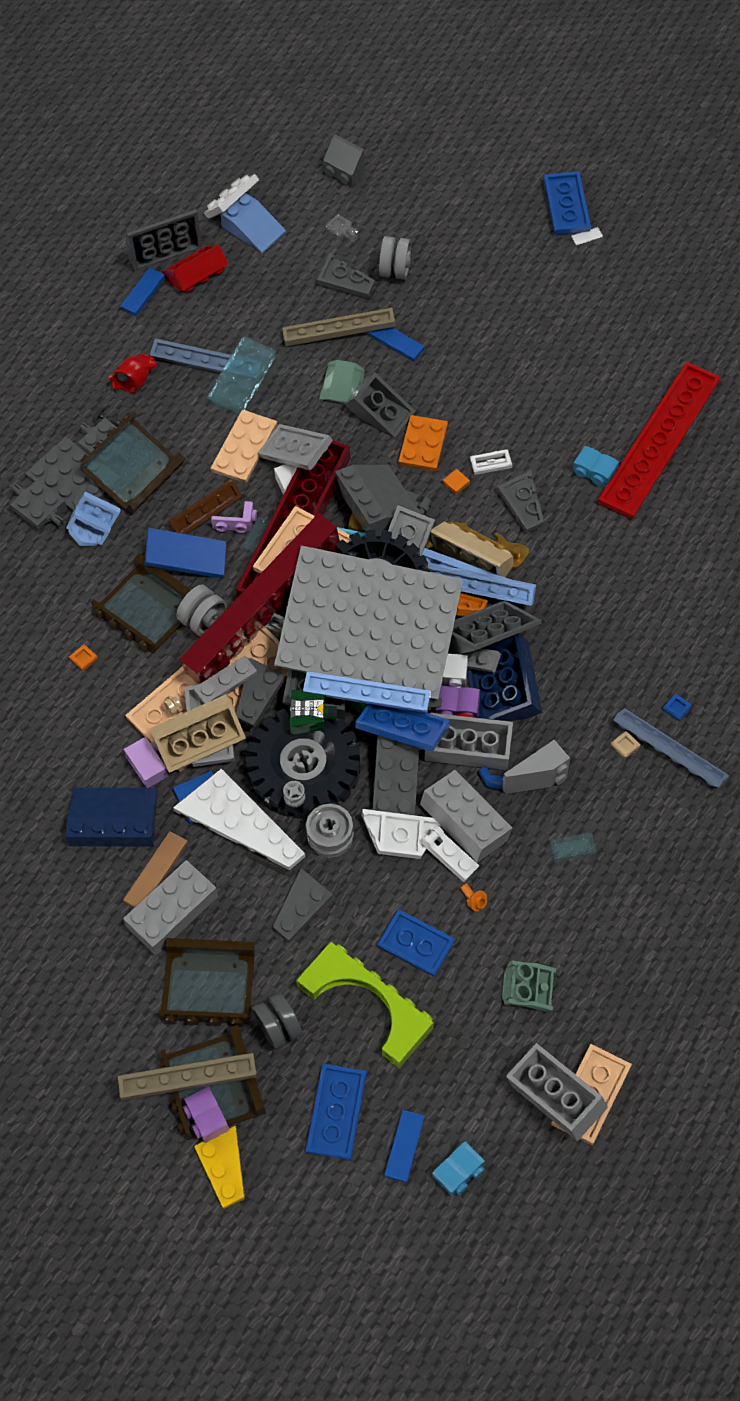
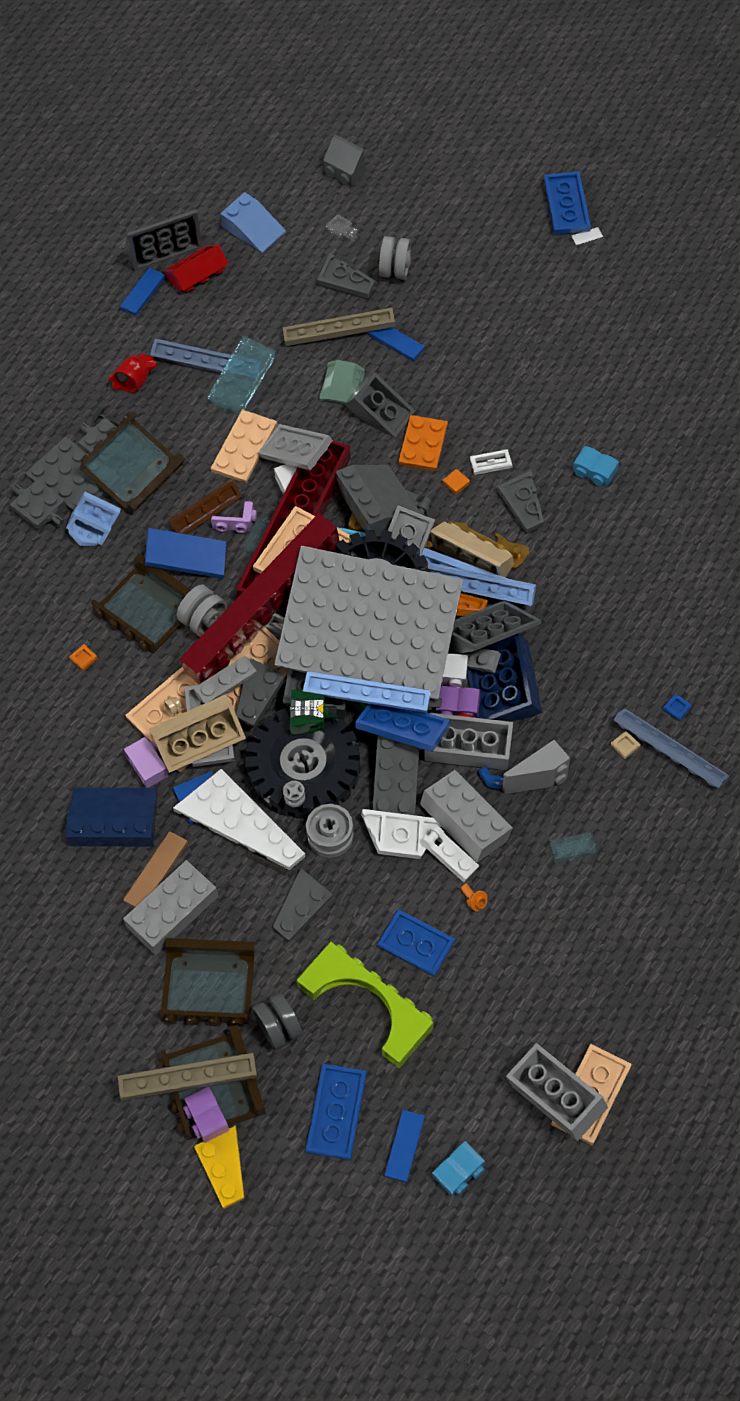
(229, 196): white plate -> none
(528, 985): sand green slope -> none
(659, 440): red plate -> none

